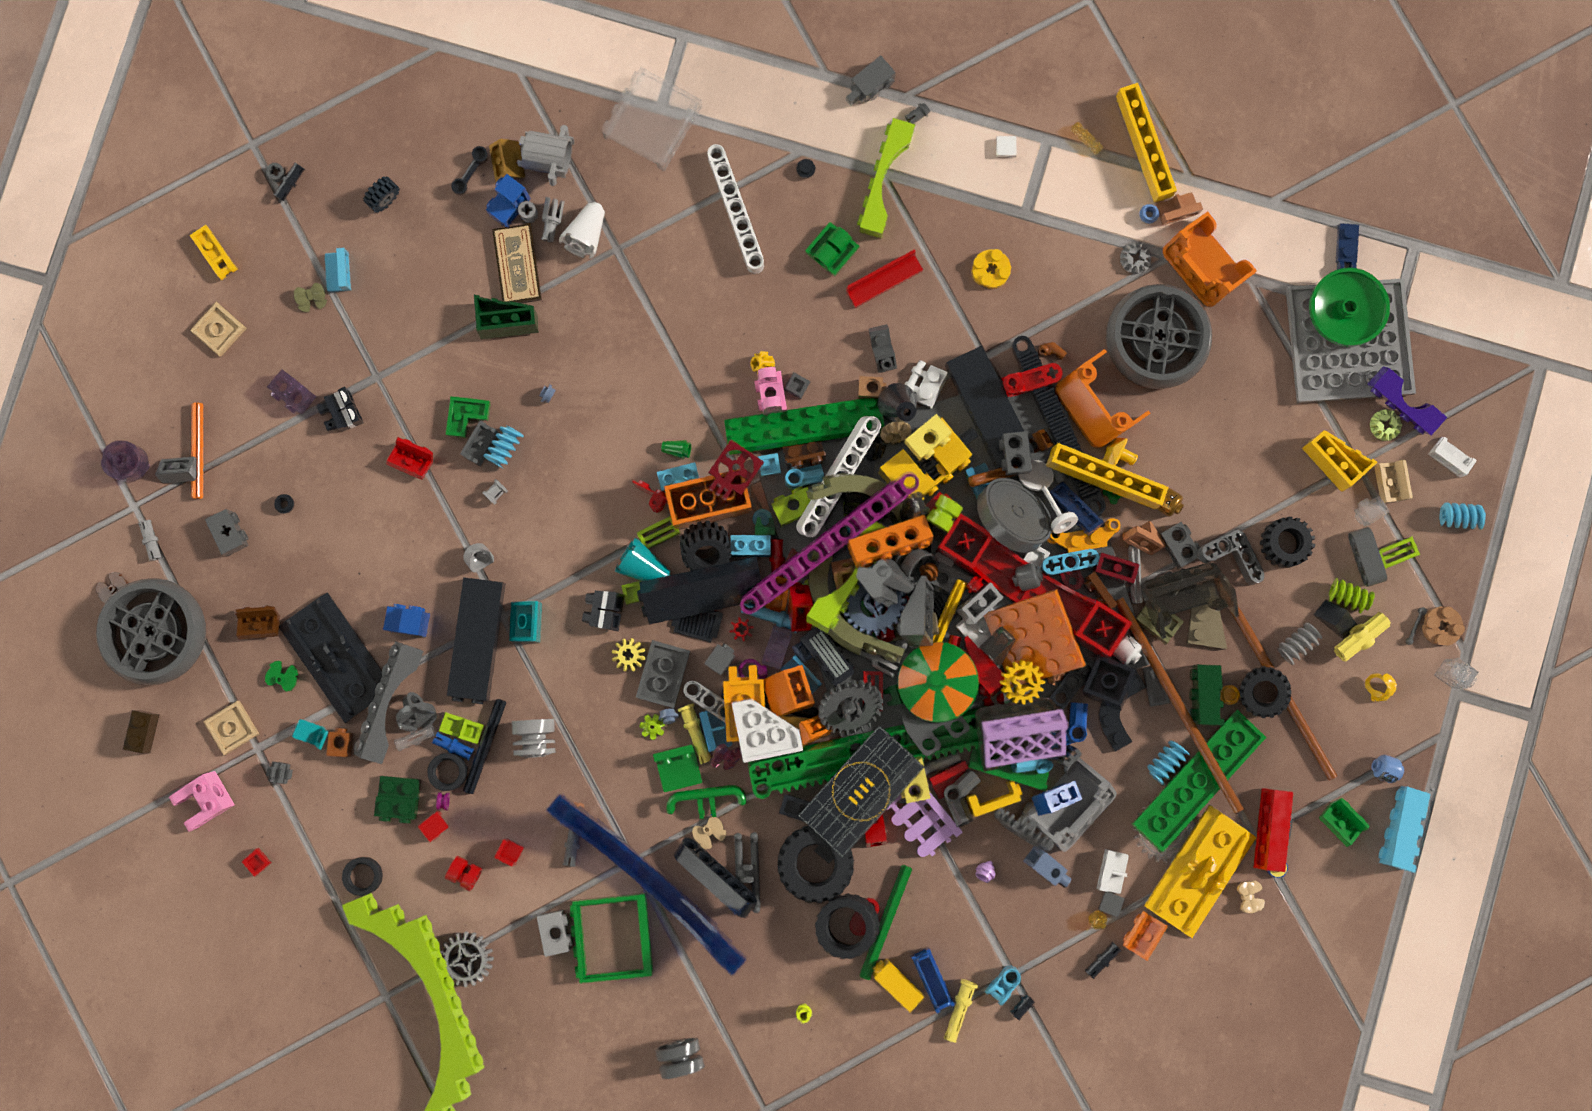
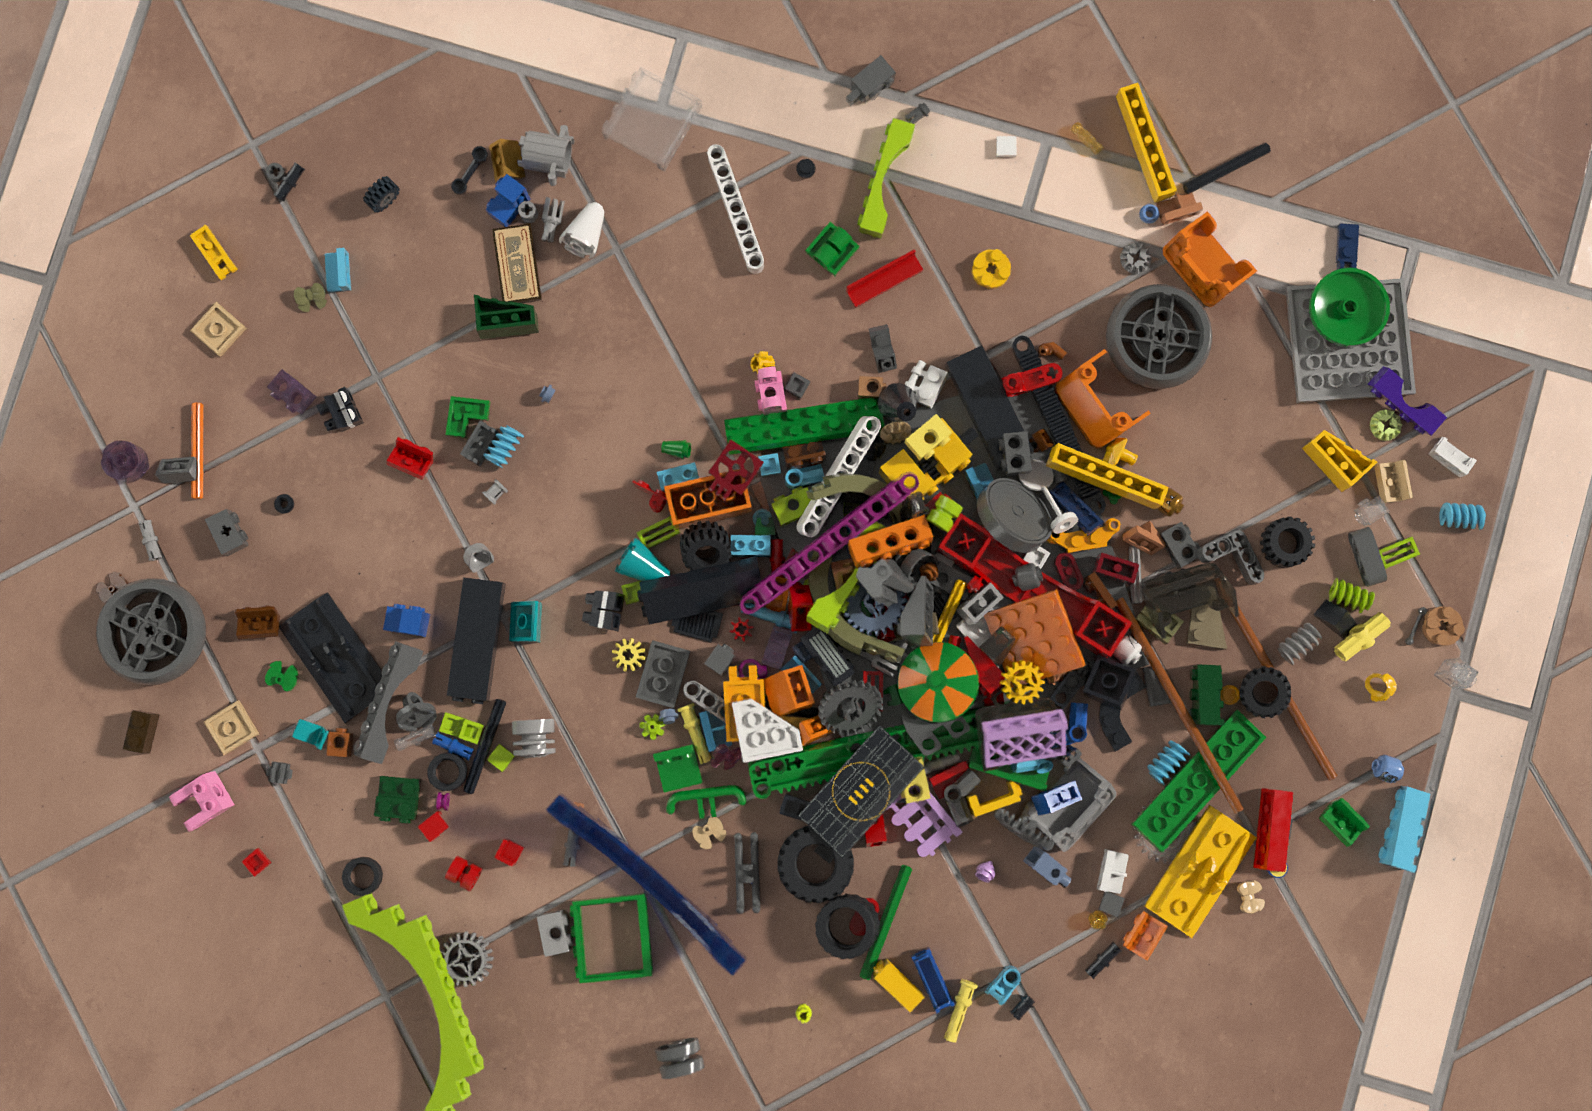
(501, 757): none -> lime tile
(715, 877): black beam -> none
(987, 477): dark orange axle -> none
(1054, 559): medium azure beam -> none
(1226, 168): none -> black axle

